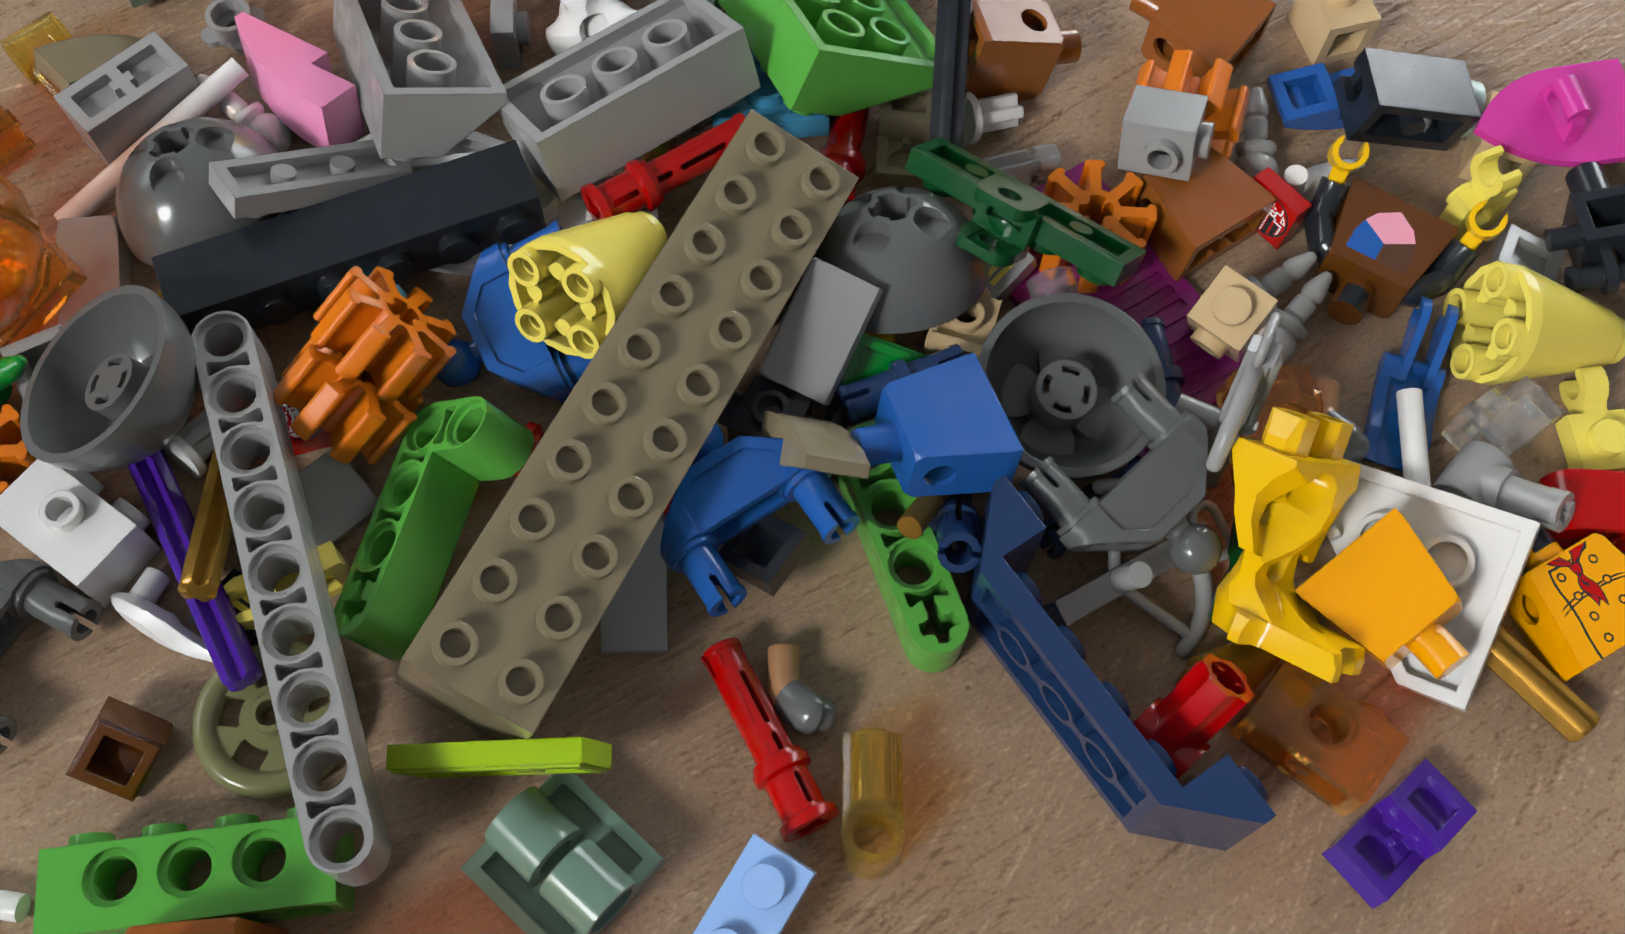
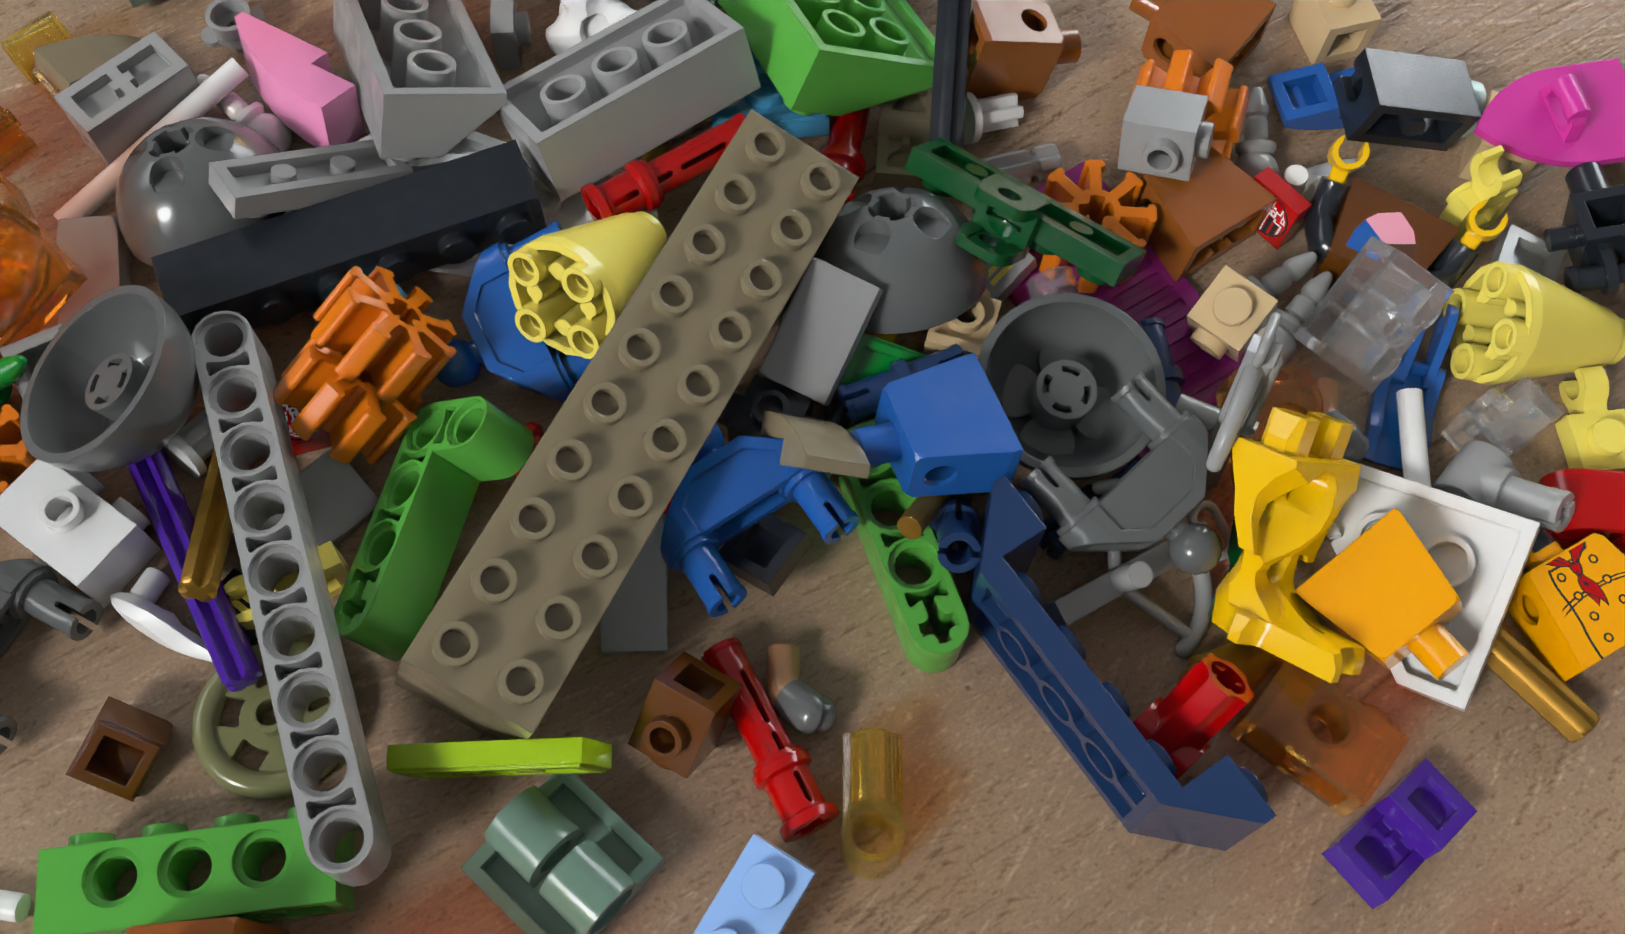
(684, 714): none -> reddish brown brick
(1374, 313): none -> clear brick

